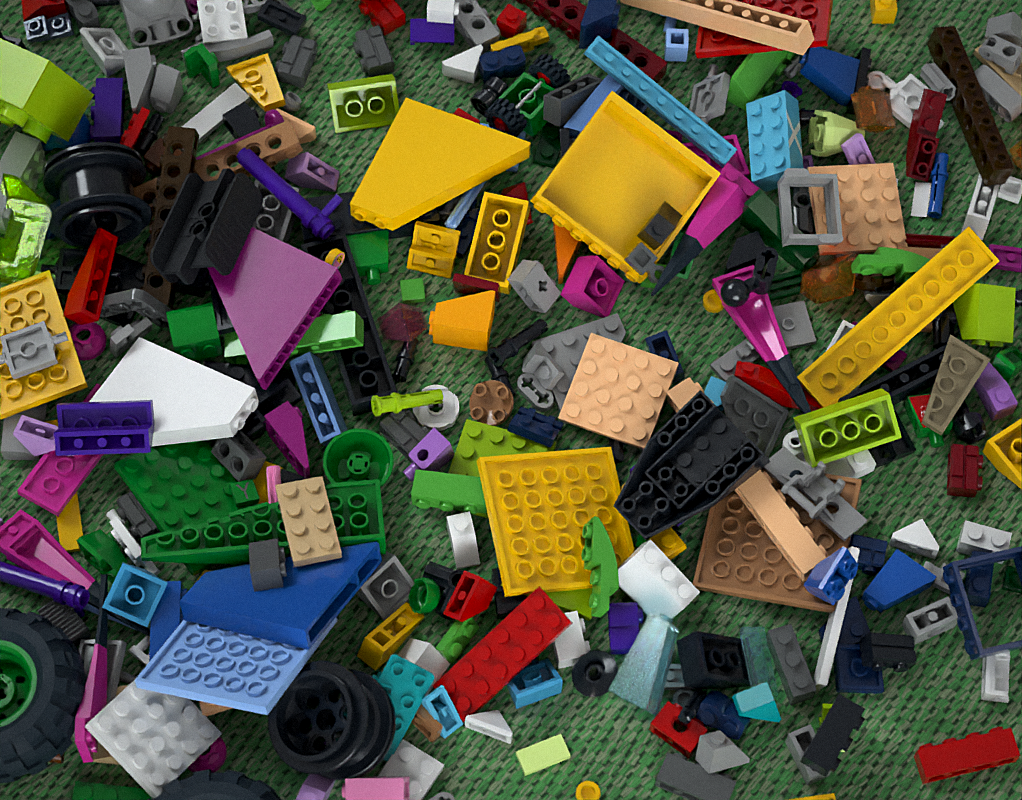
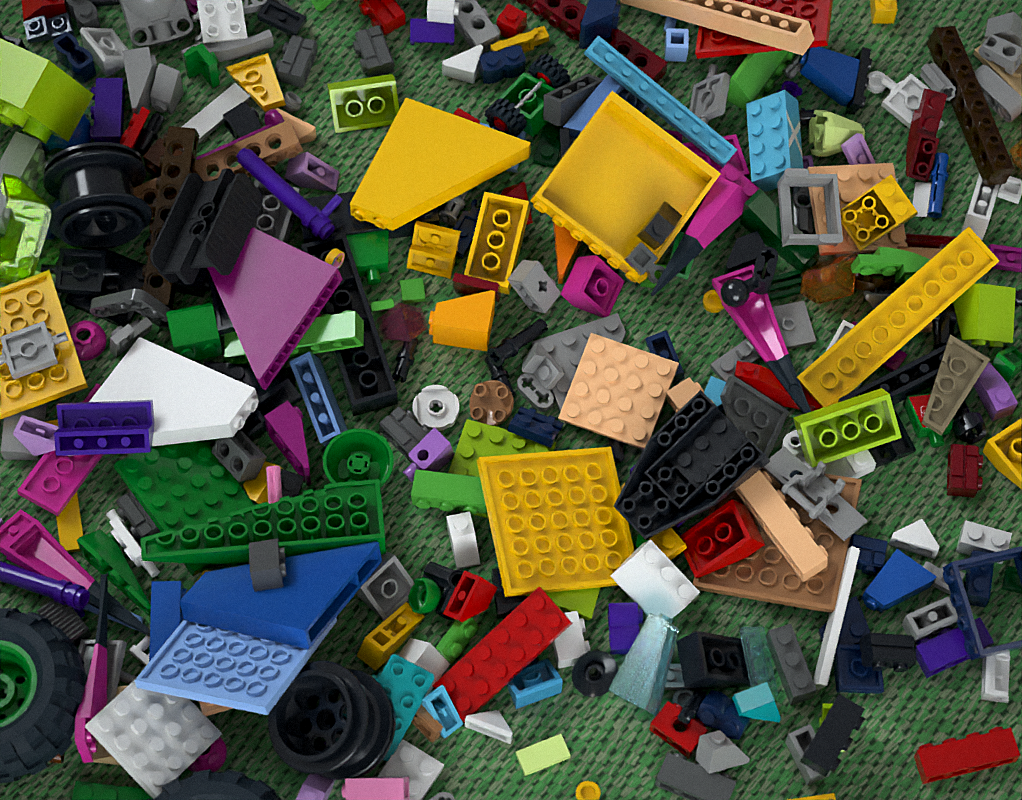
(74, 57): none -> dark blue brick
(90, 284): red slope -> none
(135, 594): dark azure slope -> none
(244, 493): green tile -> none
(308, 521): tan plate -> none
(381, 305): none -> bright green tile
(397, 402): lime pin -> none
(462, 207): light blue axle -> none
(488, 95): black wheel -> none
(601, 559): bright green slope -> none
(721, 539): none -> red slope
(831, 576): blue slope -> none
(873, 110): clear orange hips -> none
(876, 213): none -> yellow slope
(947, 649): none -> dark purple brick

